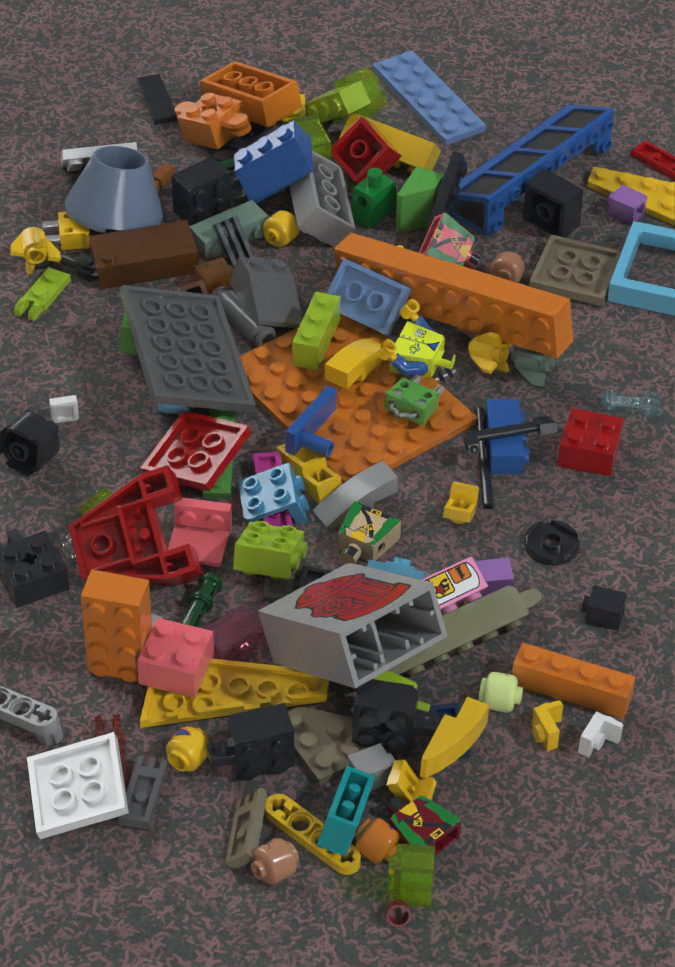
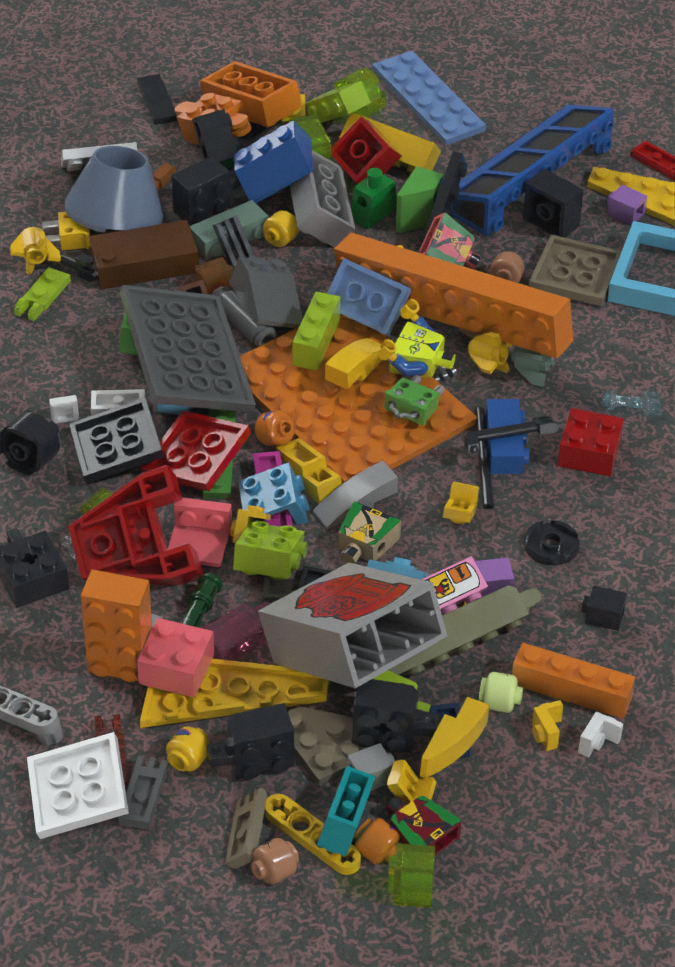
(108, 399): none -> white plate
(116, 440): none -> plate
(215, 135): none -> black brick
(244, 517): none -> yellow bracket
(274, 428): none -> orange head
(303, 430): blue piece -> none
(391, 913): dark red hinge -> none

